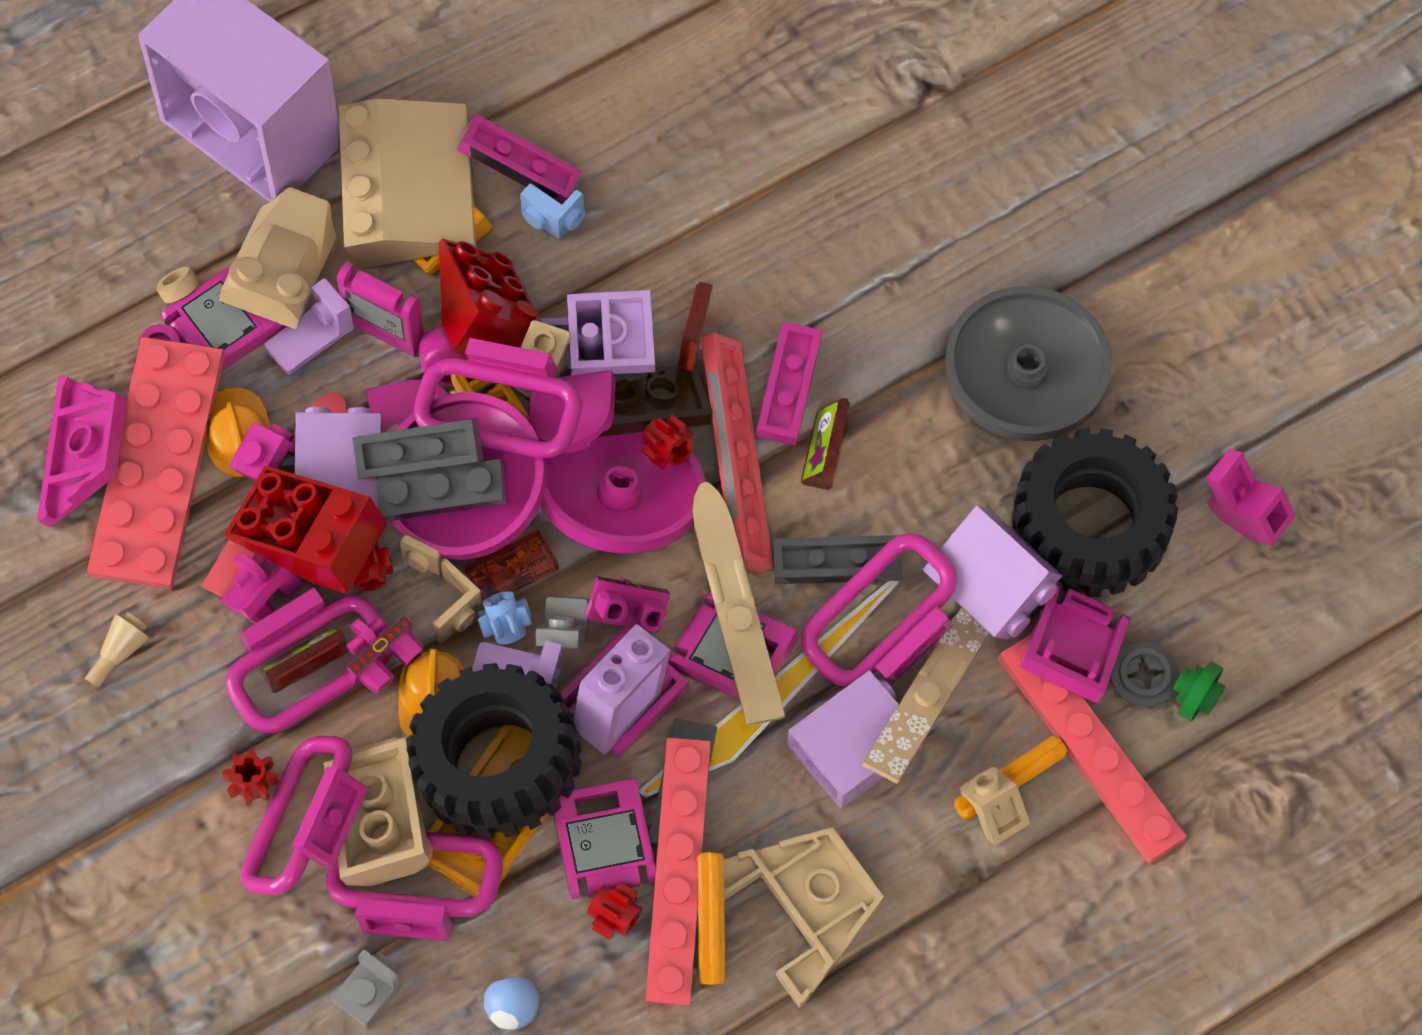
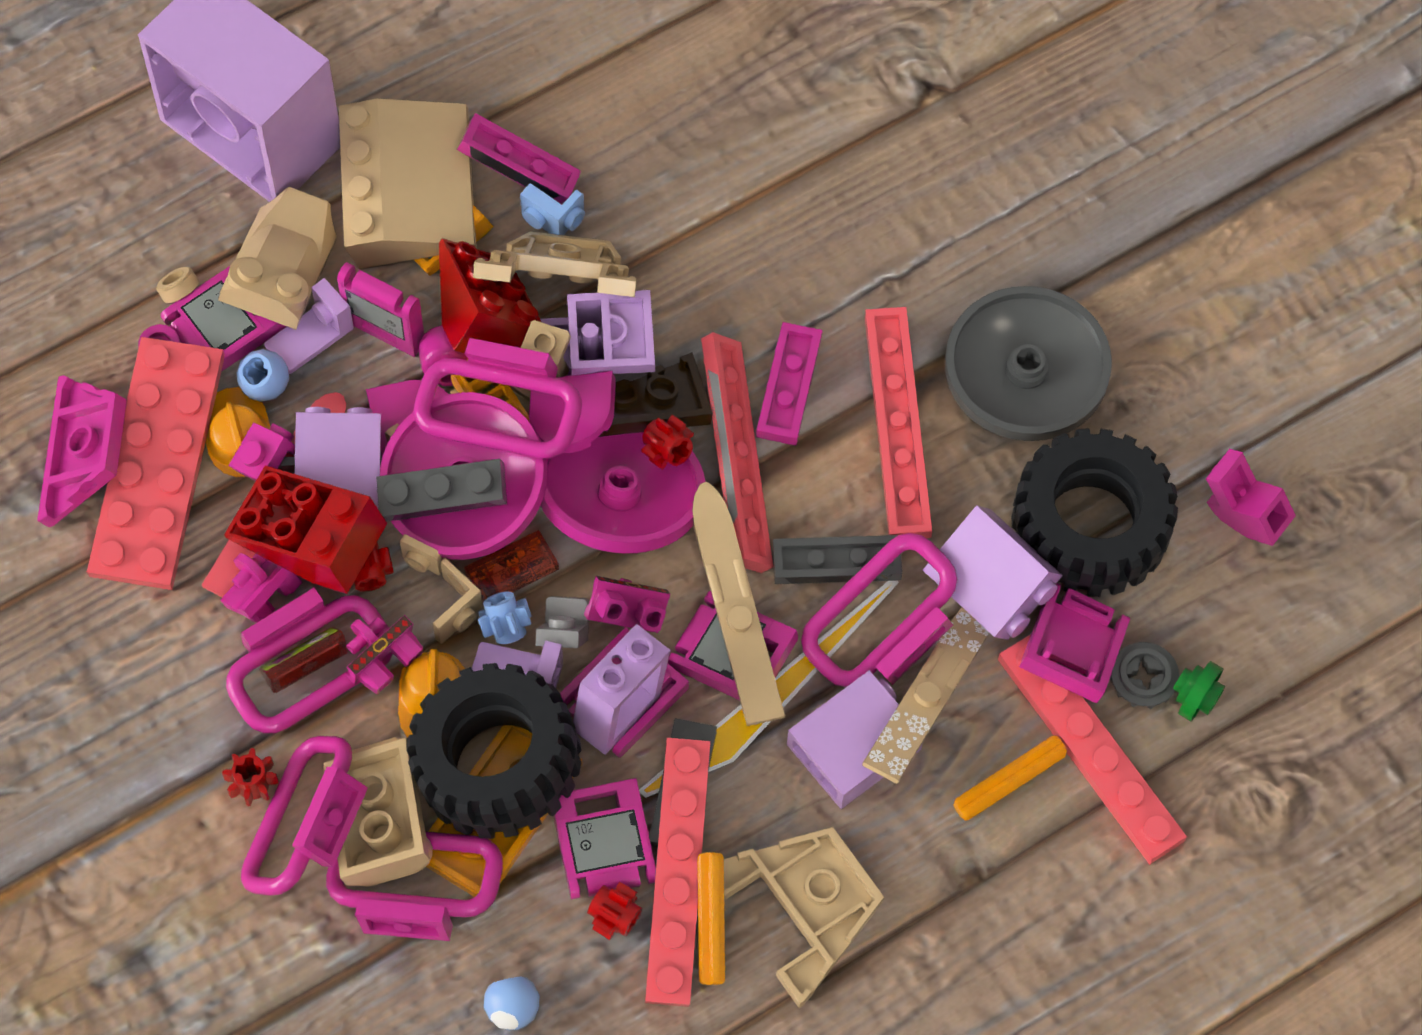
(122, 640): tan cone -> none
(262, 375): none -> light blue piece
(368, 988): light grey bracket -> none
(418, 448): dark grey plate -> none
(561, 255): none -> tan wing
(695, 326): clear red tile -> none
(825, 445): slope -> none
(898, 422): none -> coral plate
(996, 804): tan bracket -> none

